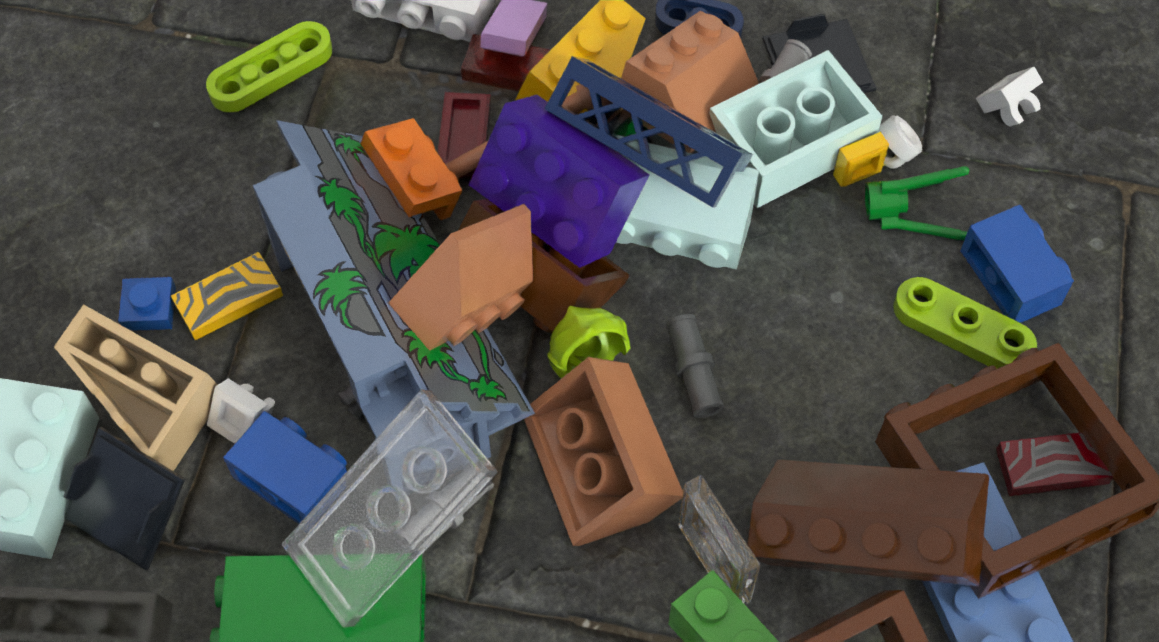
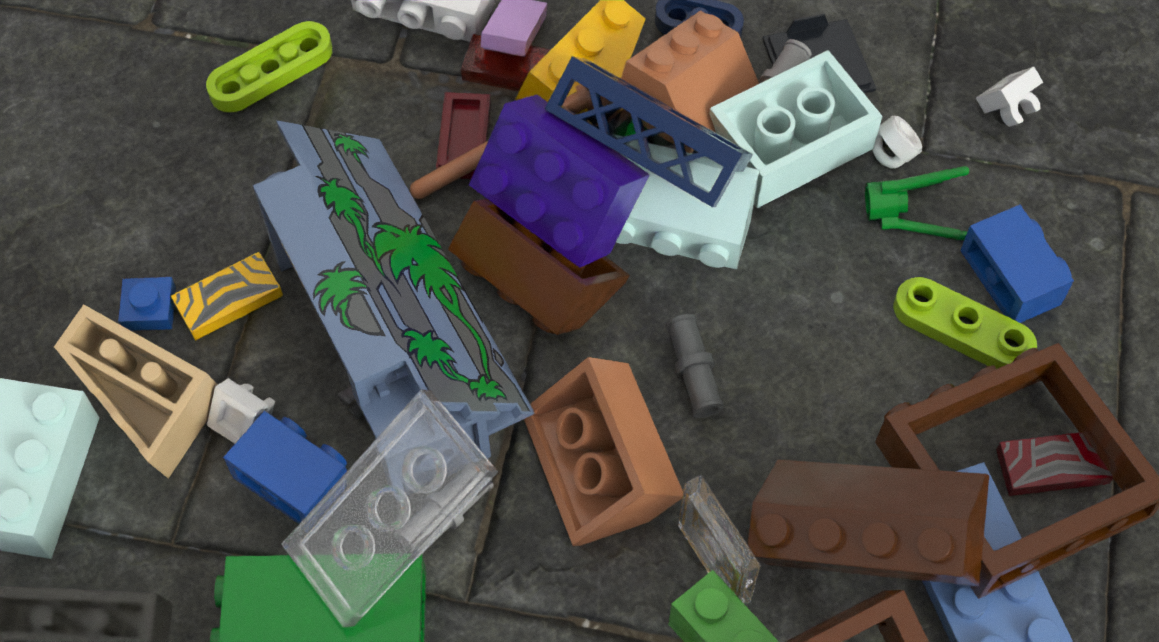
(122, 497): black piece -> none
(412, 168): orange bracket -> none
(469, 280): nougat slope -> none
(585, 335): lime hair -> none
(860, 159): yellow tile -> none

